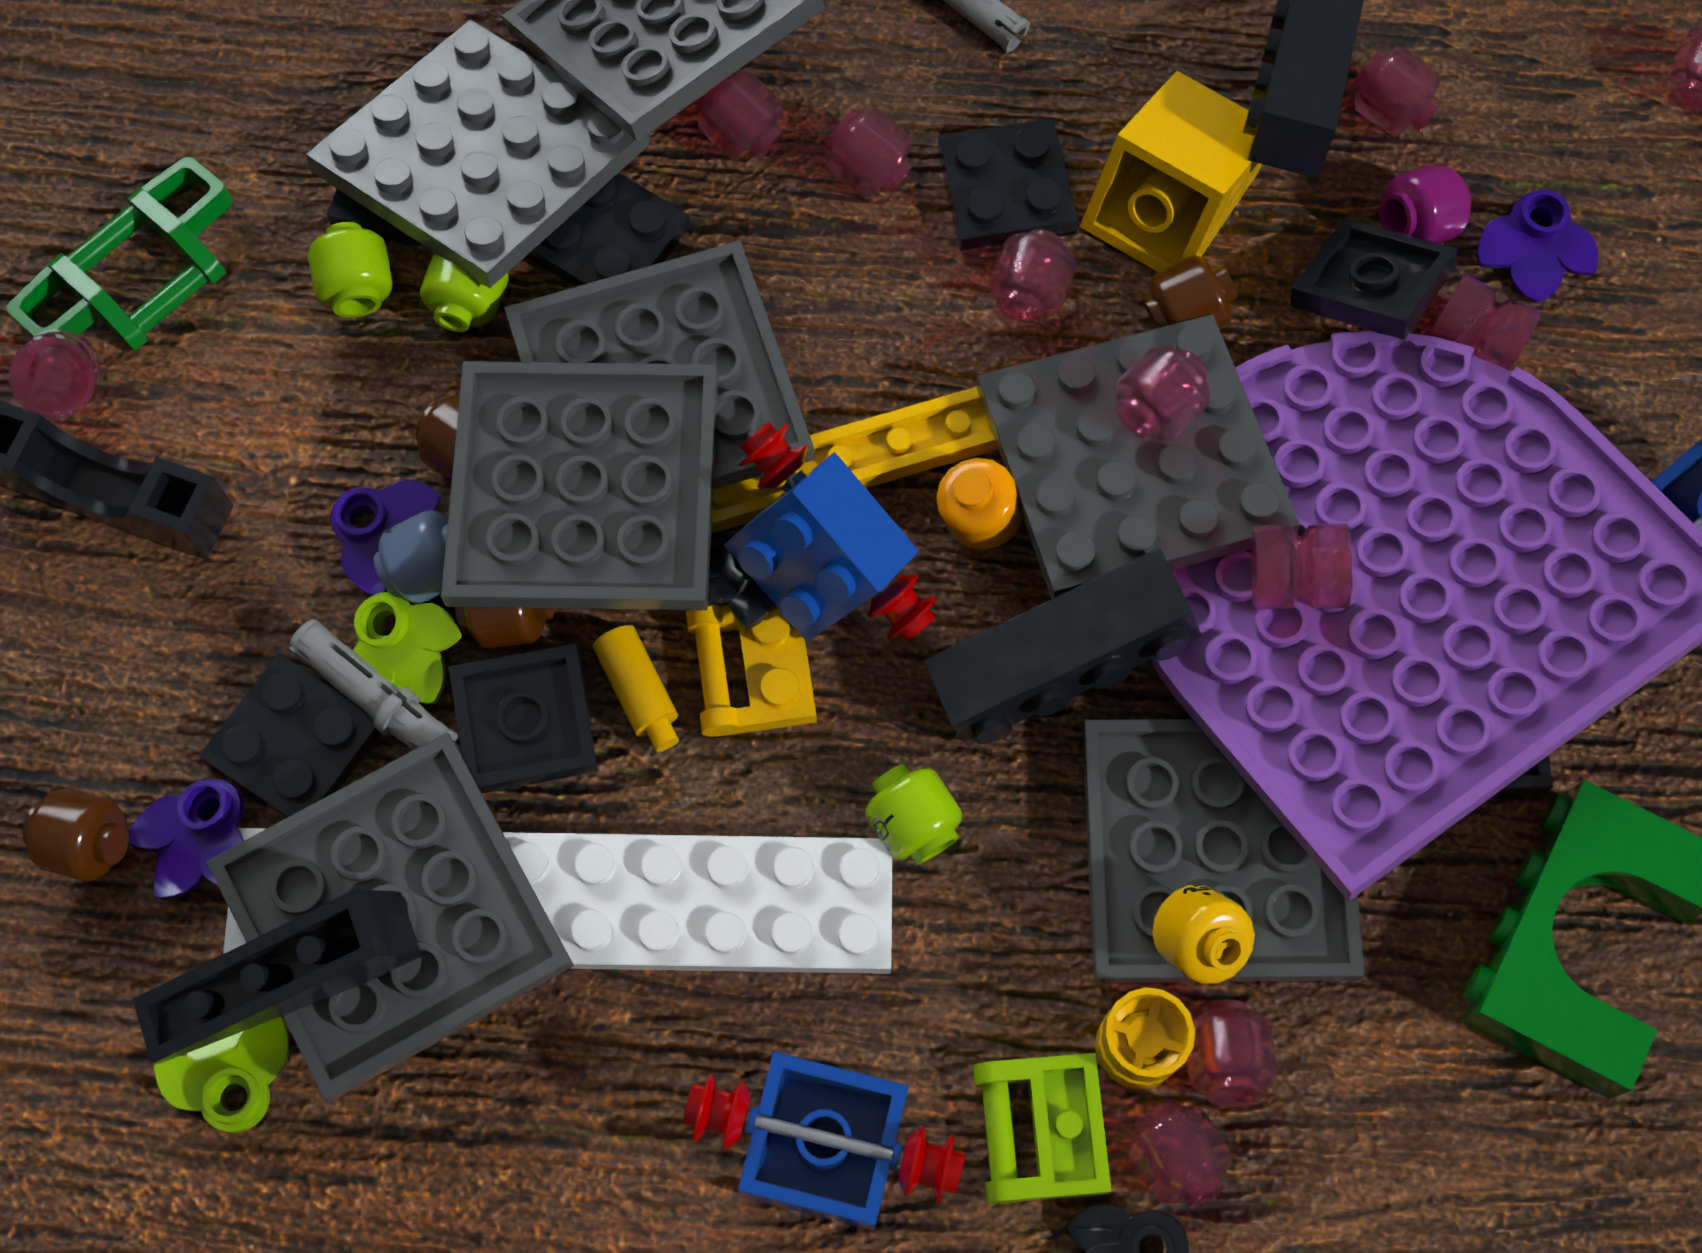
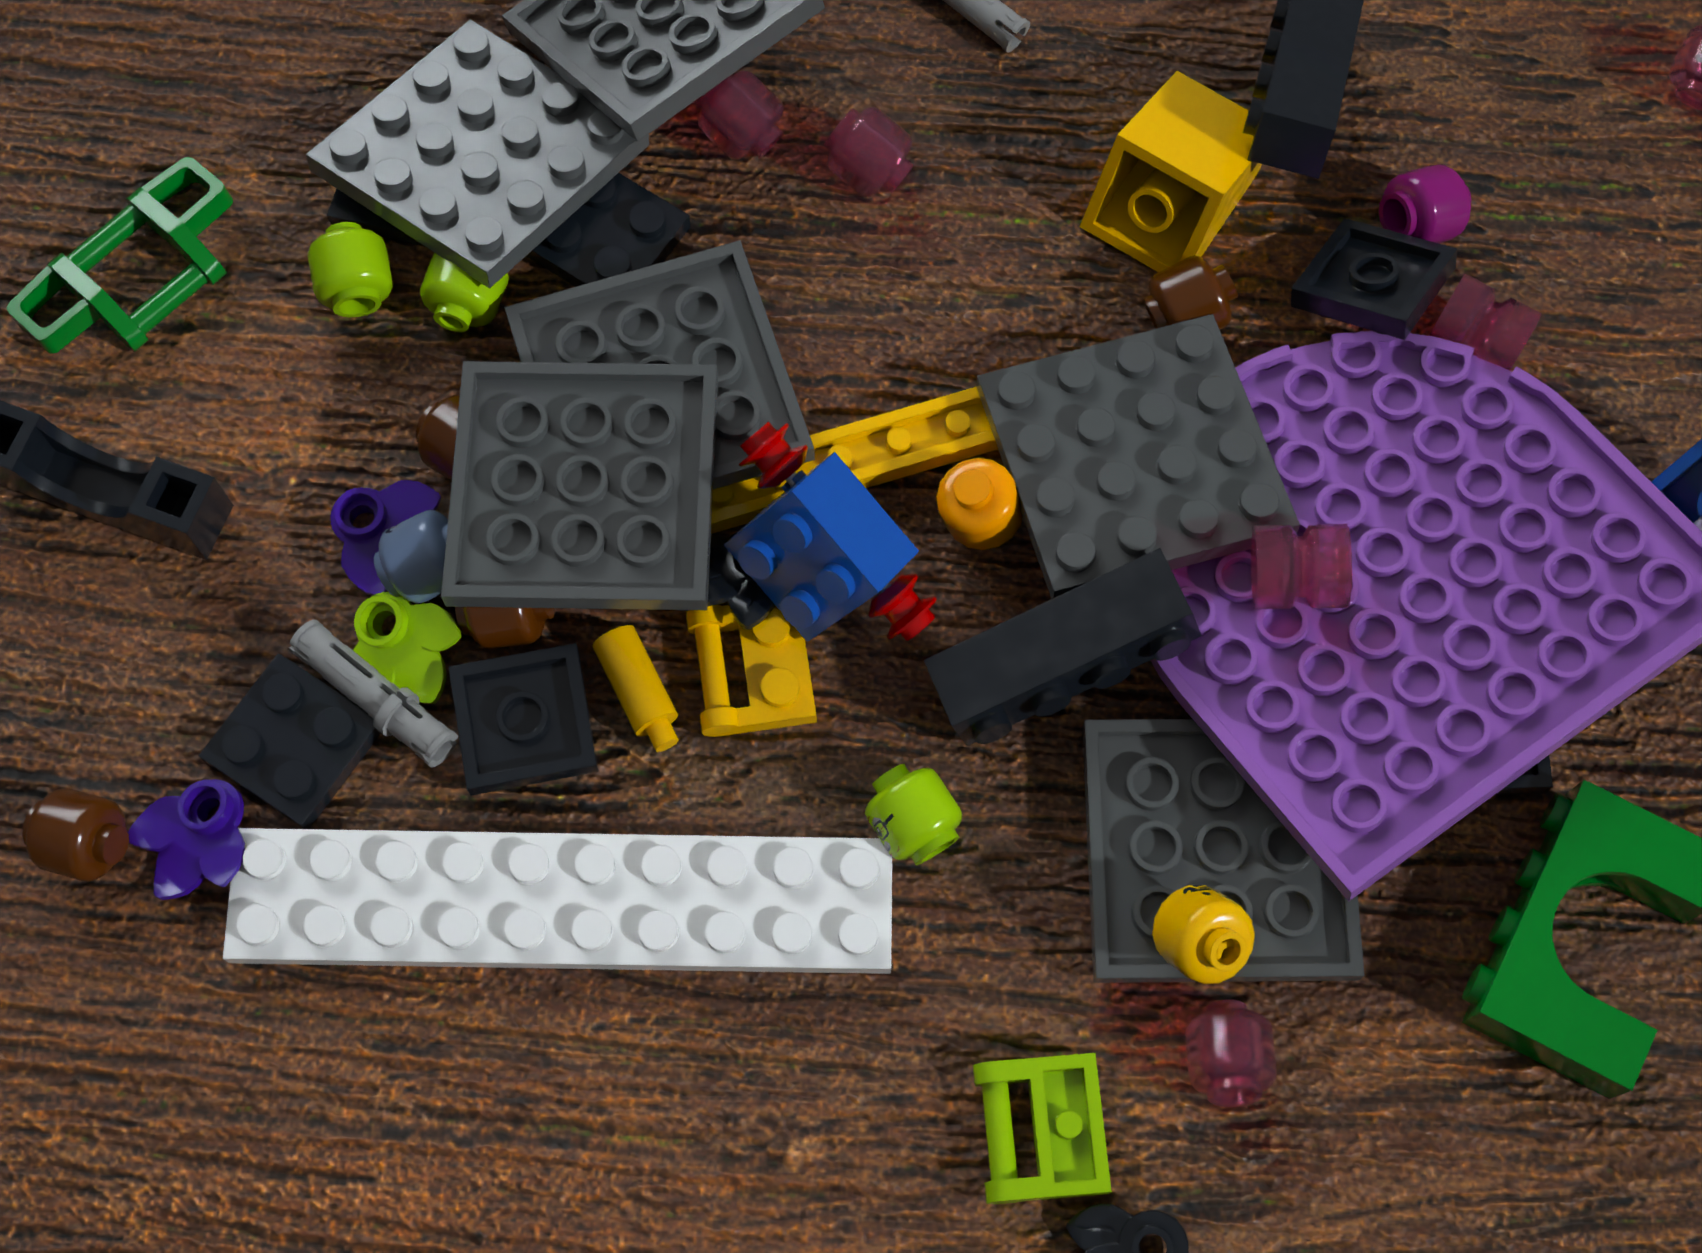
(55, 373): clear pink wheel -> none
(211, 1072): lime plate -> none
(279, 973): black slope -> none
(471, 907): dark grey plate -> none
(823, 1140): blue brick -> none
(1006, 182): black plate -> none
(1032, 276): clear pink head -> none
(1144, 1038): yellow wheel -> none
(1162, 393): clear pink head -> none
(1180, 1154): clear pink head -> none
(1397, 91): clear pink head -> none
(1537, 253): dark purple plate -> none

